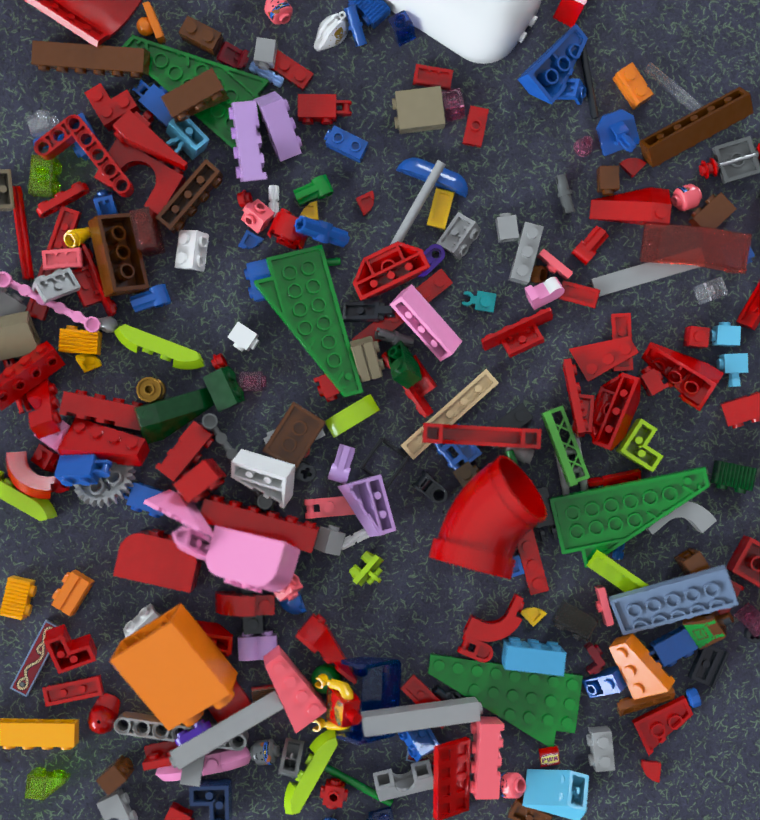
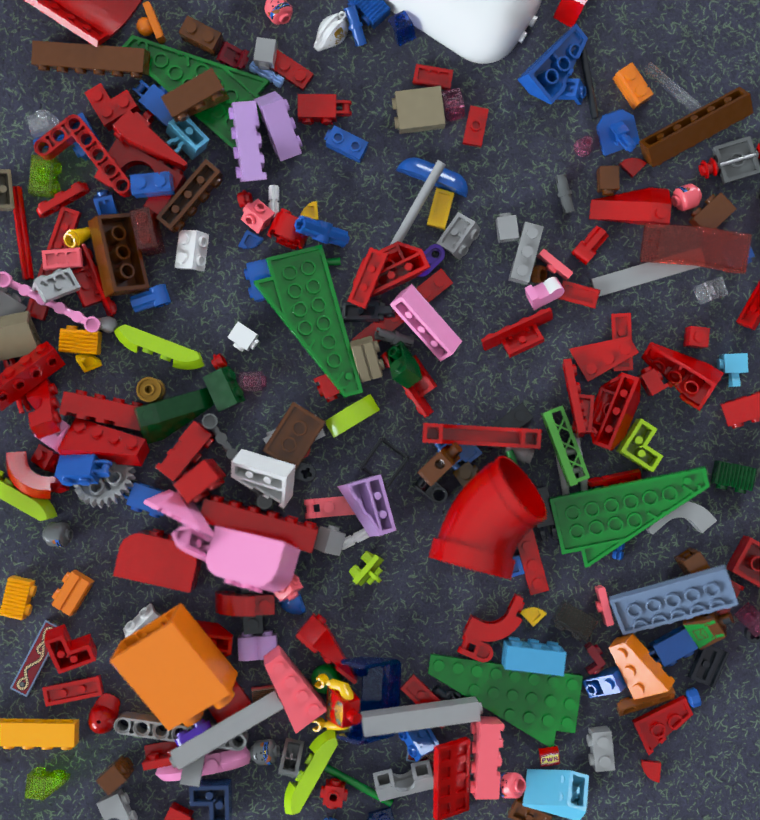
(57, 534): none -> dark grey head
(152, 184): none -> blue brick
(315, 190): green piece -> none
(341, 467): lavender piece -> none
(365, 202): red tile -> none
(368, 278): none -> red plate
(440, 463): none -> reddish brown torso
(453, 410): tan plate -> none
(483, 301): teal plate -> none
(614, 572): lime fence -> none
(725, 335): medium azure brick -> none

